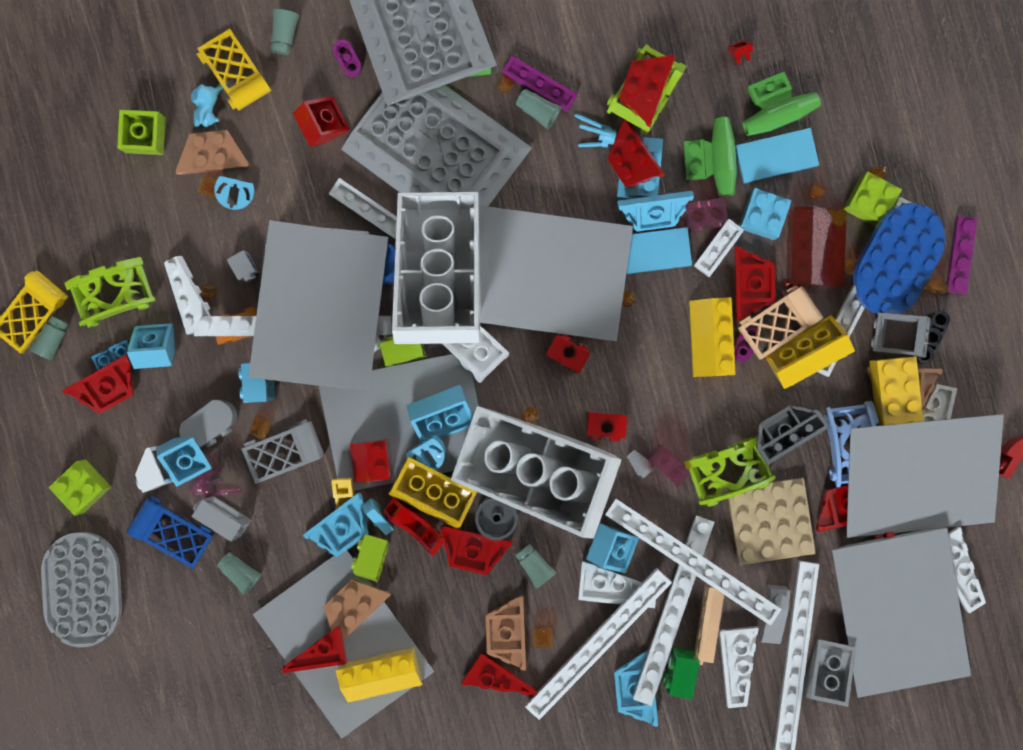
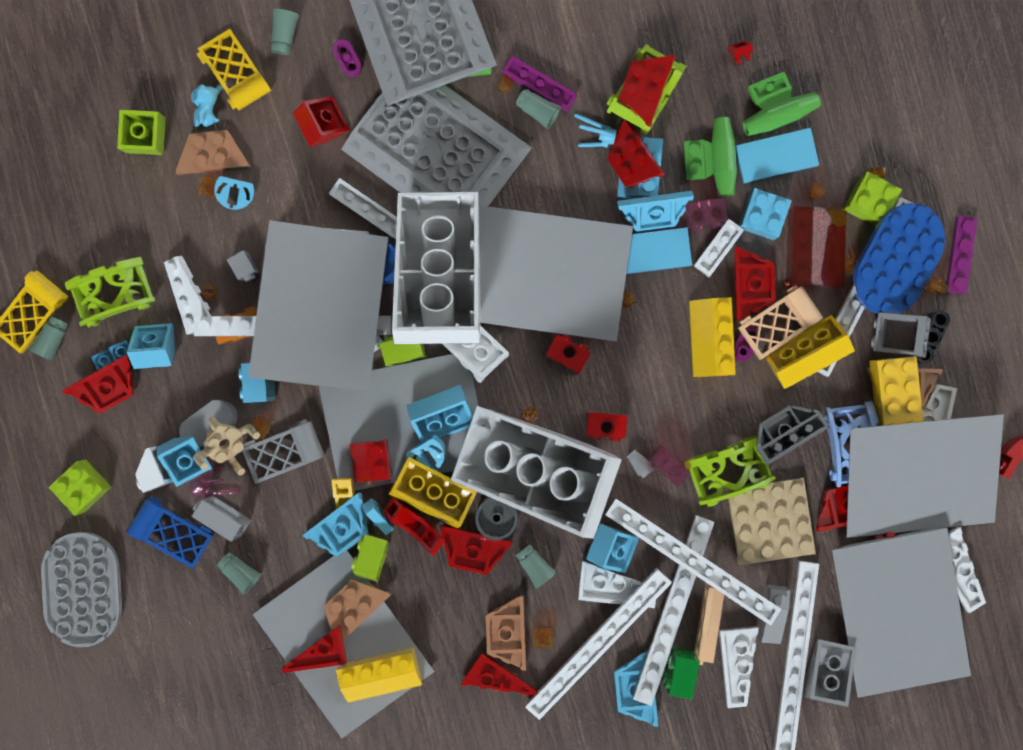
(228, 451): none -> tan plate

